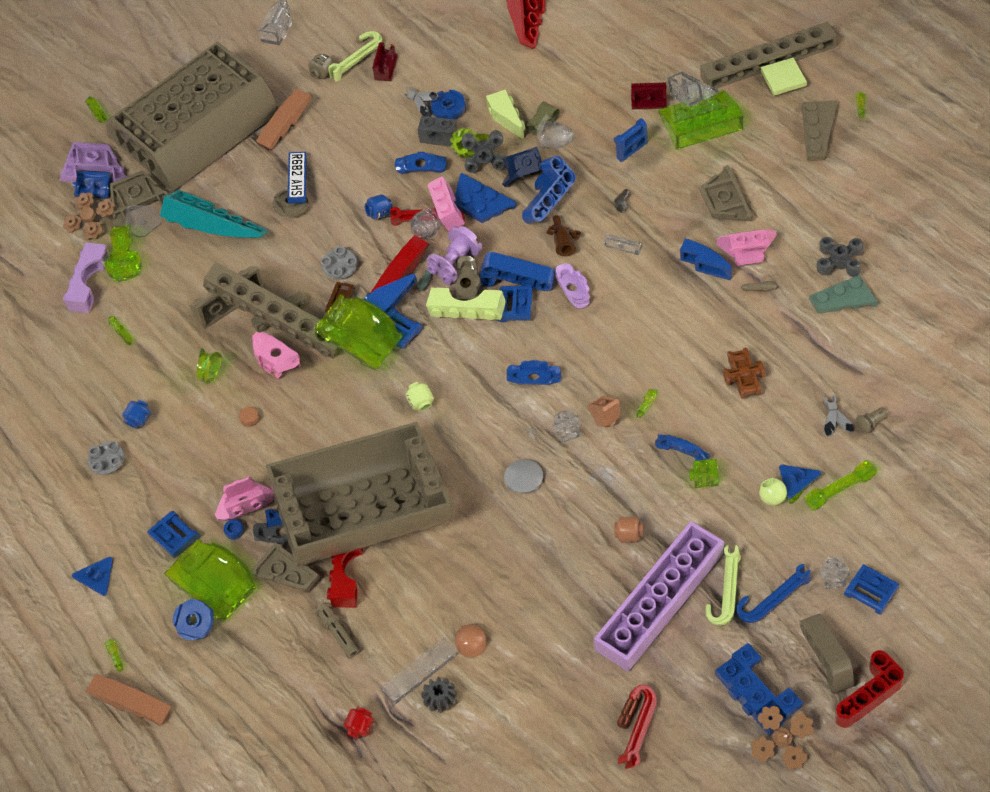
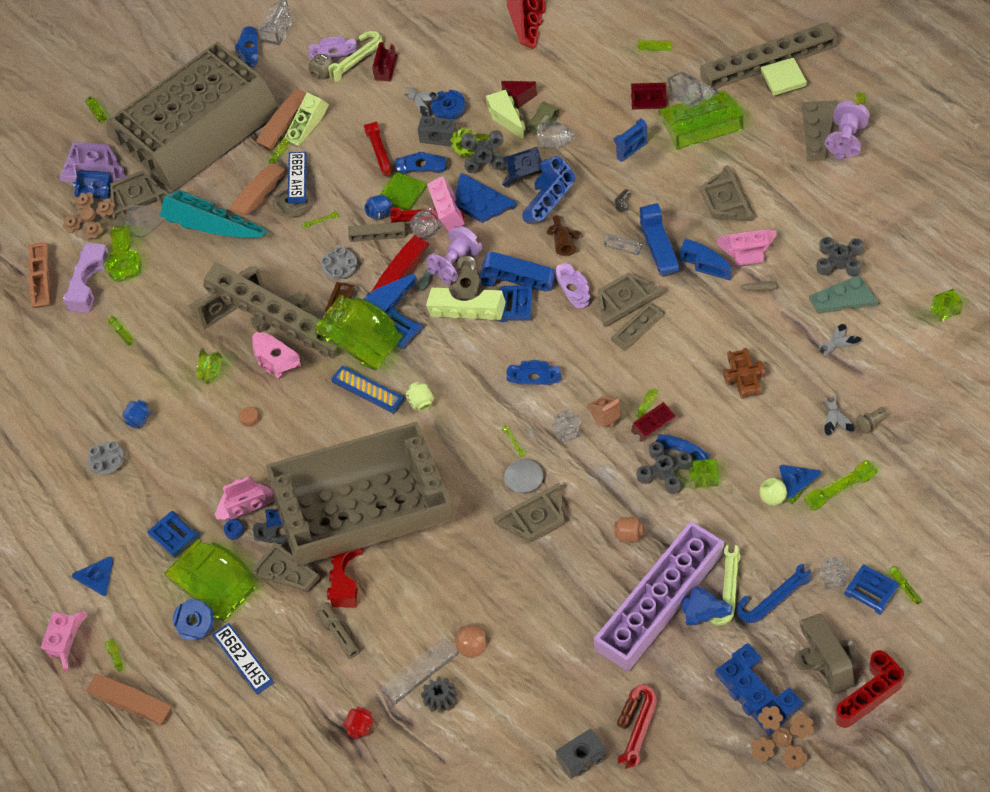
(39, 275): none -> nougat slope
(61, 634): none -> bright pink piece
(243, 659): none -> tile
(248, 55): none -> blue piece
(255, 191): none -> nougat slope
(280, 149): none -> clear neon green piece
(306, 119): none -> yellowish green slope
(334, 214): none -> clear neon green hinge
(343, 46): none -> lavender piece
(368, 389): none -> tile
(372, 131): none -> red piece
(377, 231): none -> dark tan piece
(403, 191): none -> clear neon green tile
(505, 429): none -> clear neon green hinge
(520, 91): none -> dark red slope
(534, 516): none -> dark tan wing
(584, 743): none -> dark grey brick
(625, 296): none -> dark tan wing
(637, 326): none -> dark tan tile
(652, 421): none -> dark red hinge
(655, 45): none -> clear neon green axle
(657, 239): none -> blue beam
(664, 467): none -> dark grey gear
(703, 606): none -> blue rock
(807, 659): none -> dark tan piece
(839, 340): none -> light grey piece
(850, 119): none -> lavender piece
(894, 571): none -> clear neon green piece
(946, 305): none -> clear neon green brick

